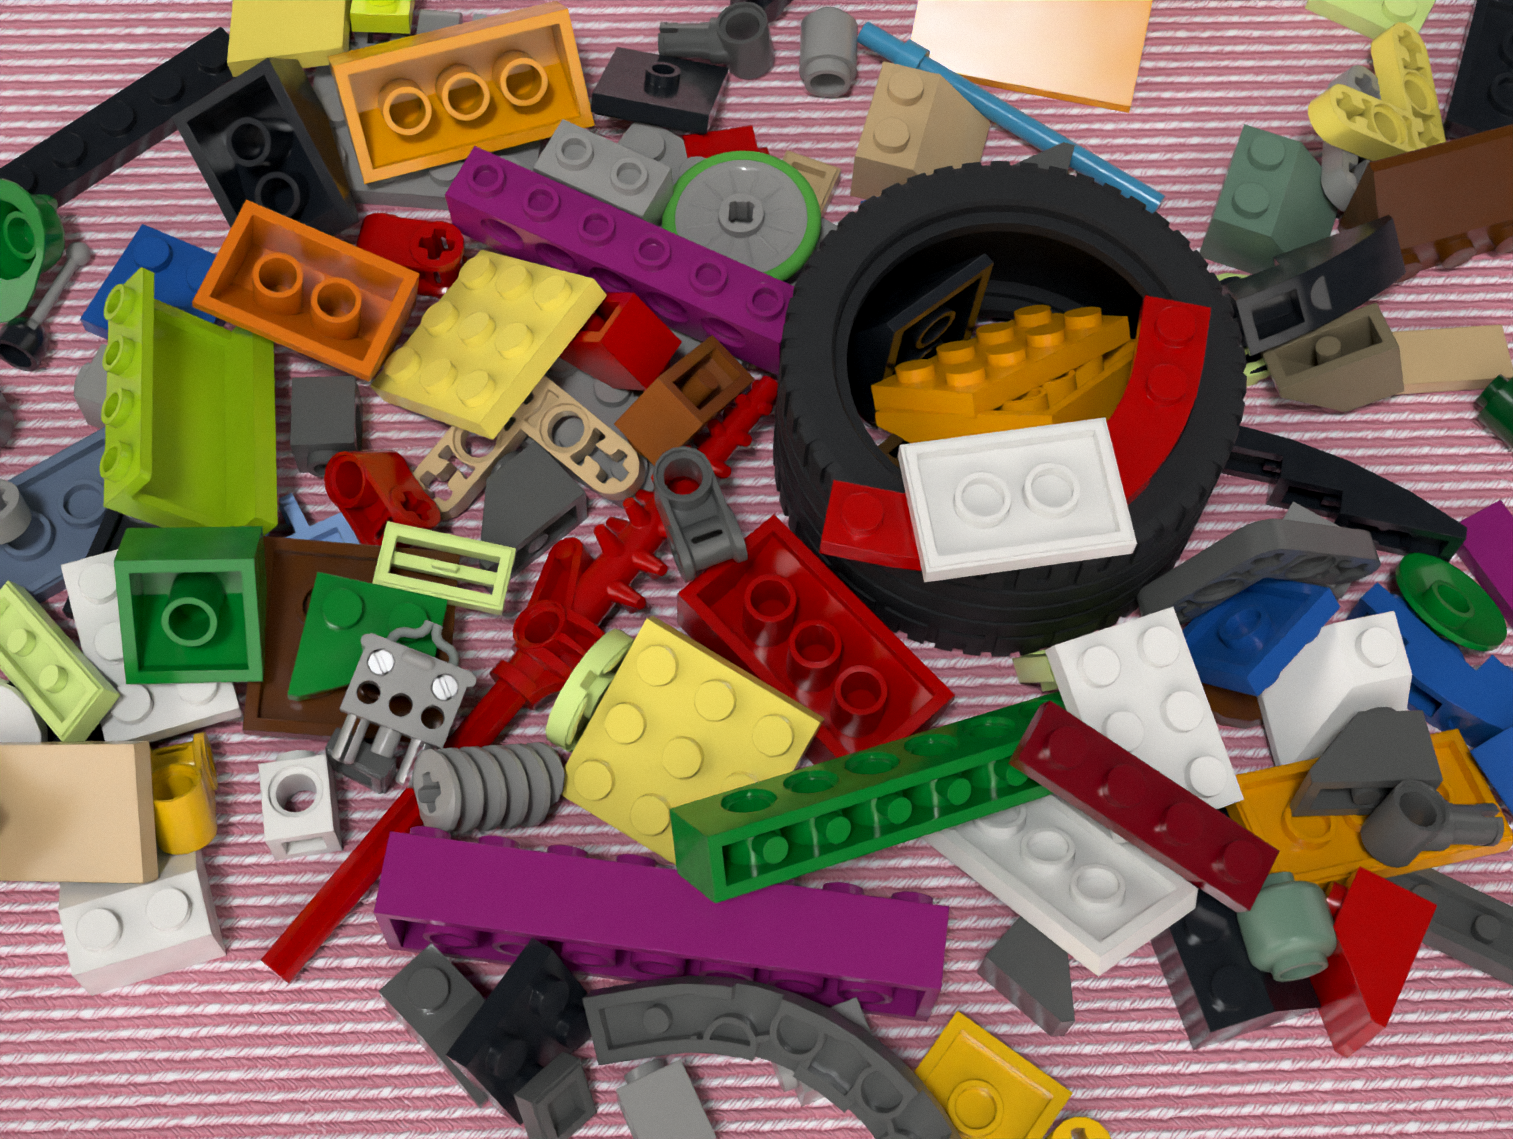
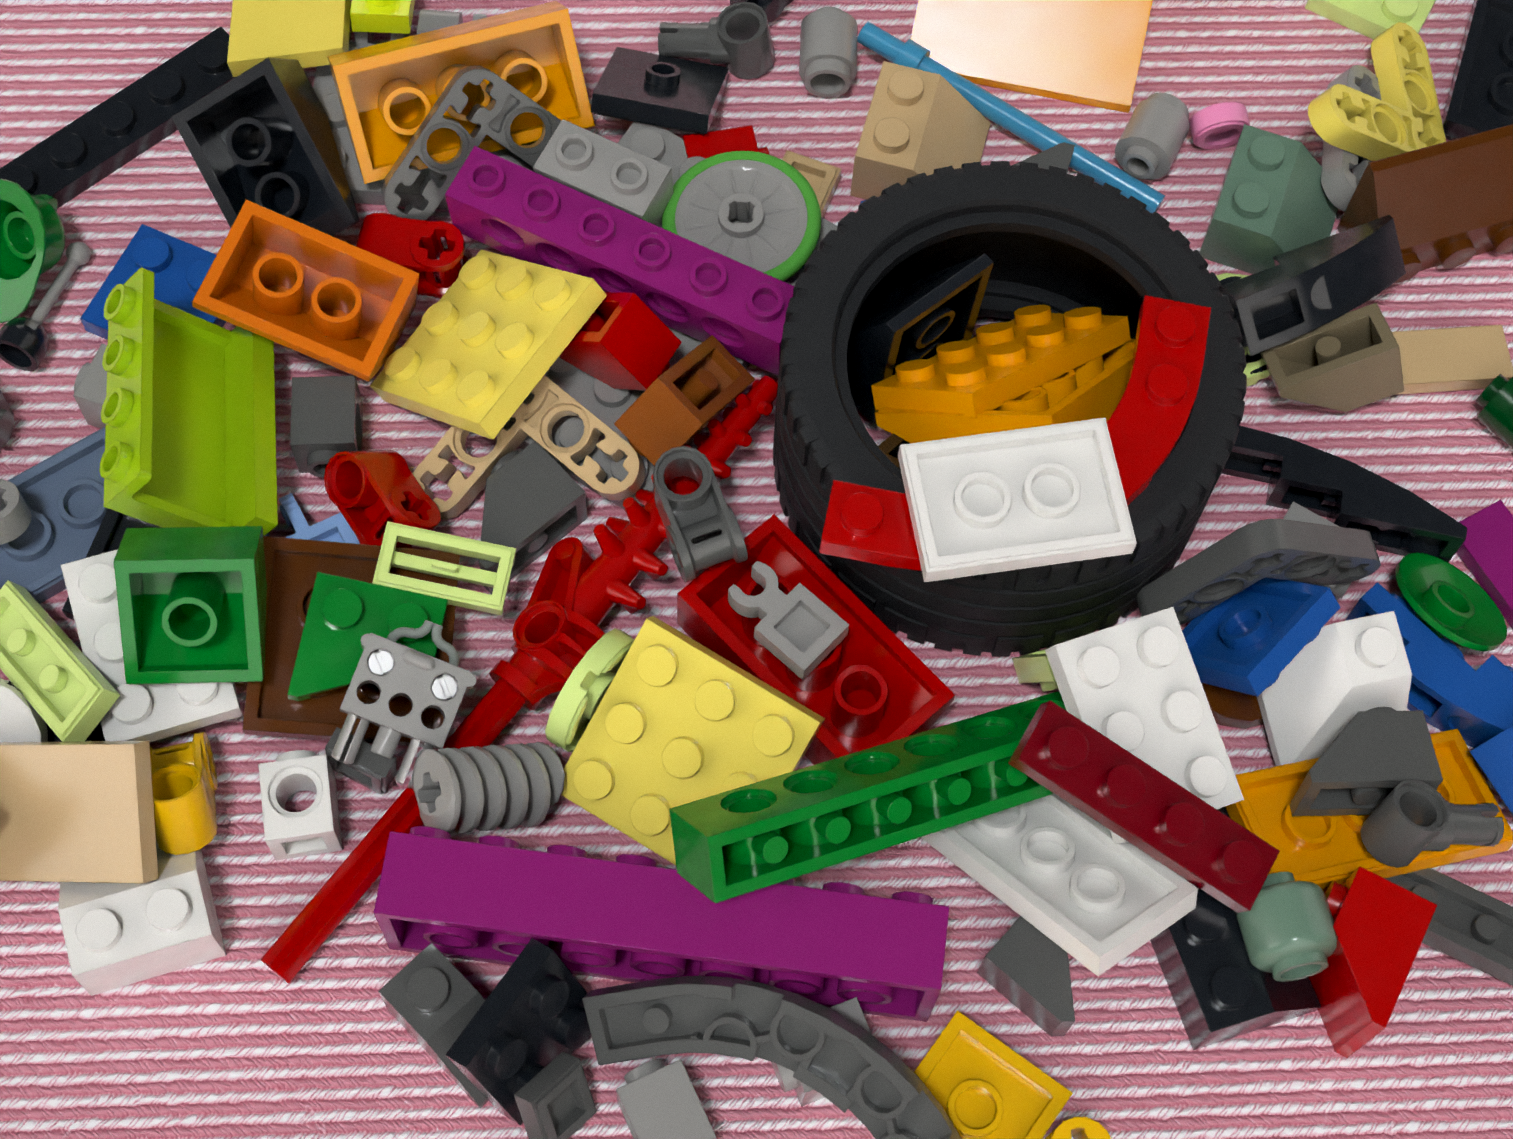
(491, 120): none -> dark grey beam
(792, 626): none -> light grey plate
(1153, 136): none -> light grey brick
(1218, 125): none -> bright pink tile

